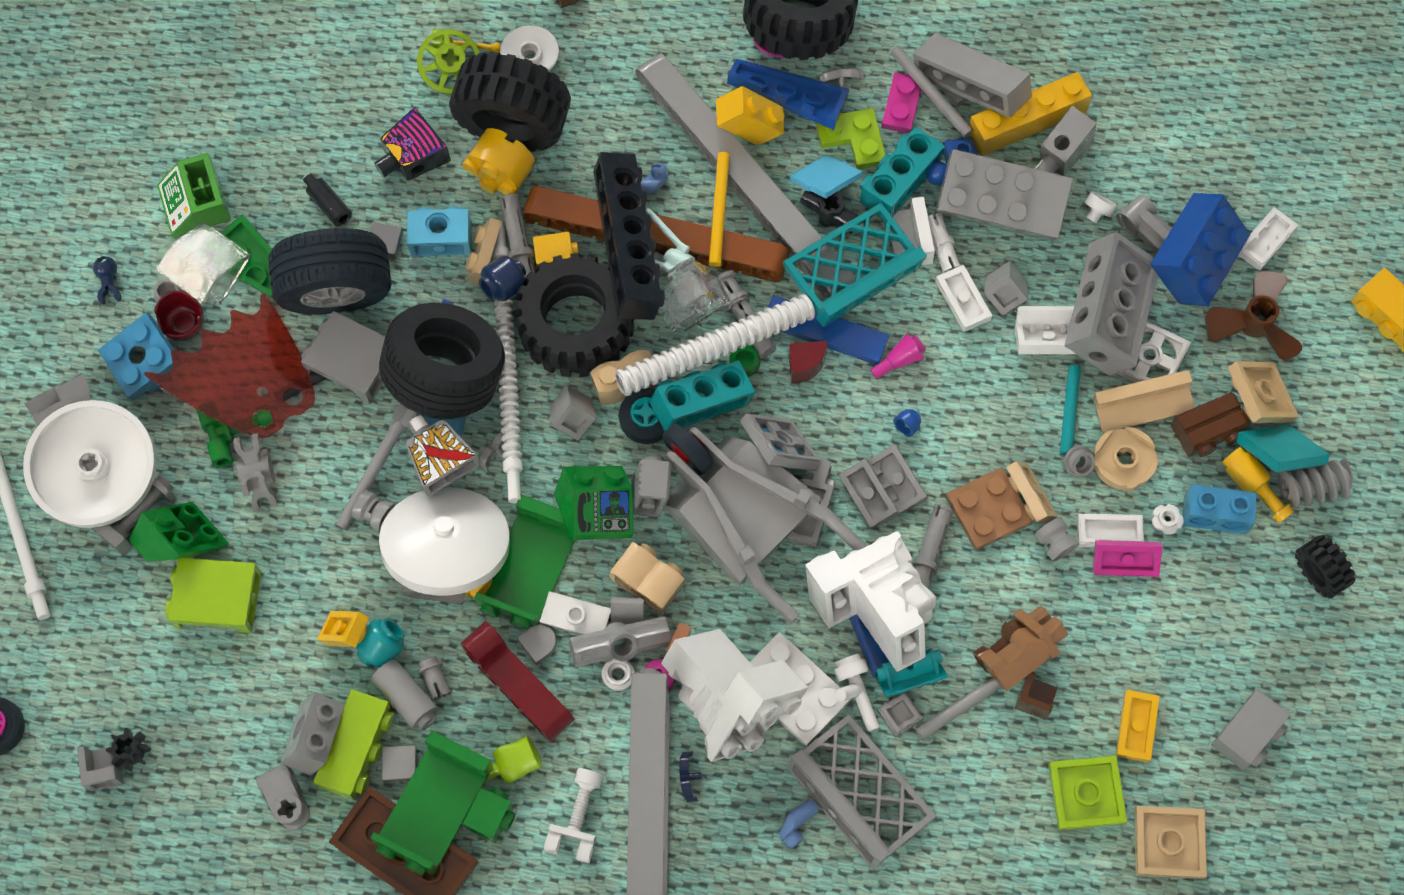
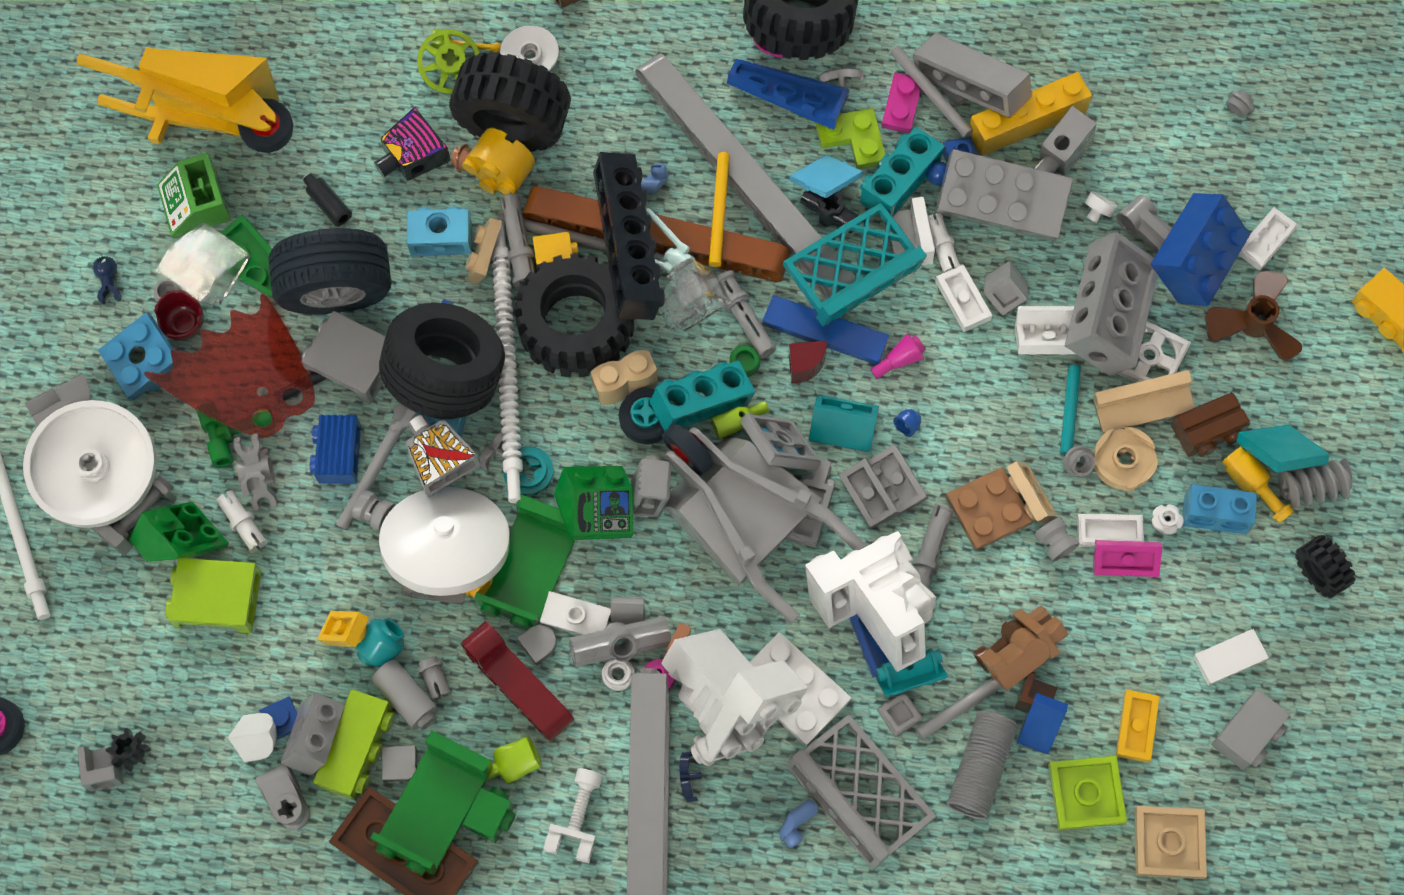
(203, 93): none -> yellow piece
(241, 521): none -> white pin
(254, 736): none -> white brick
(283, 714): none -> blue plate
(336, 449): none -> blue brick
(390, 235): light grey tile -> none
(458, 157): none -> nougat plate
(502, 278): dark blue head -> none
(542, 476): none -> teal gear
(545, 229): none -> light grey bar
(572, 412): light grey panel -> none
(647, 577): tan brick -> none
(700, 752): none -> white plate
(714, 344): white piece -> none
(729, 422): none -> lime piece
(749, 116): yellow brick -> none
(843, 423): none -> teal panel
(850, 669): white piece -> none
(982, 768): none -> light grey piece
(1042, 723): none -> blue tile
(1230, 657): none -> white tile
(1240, 103): none -> light grey plate
(1262, 392): tan plate -> none

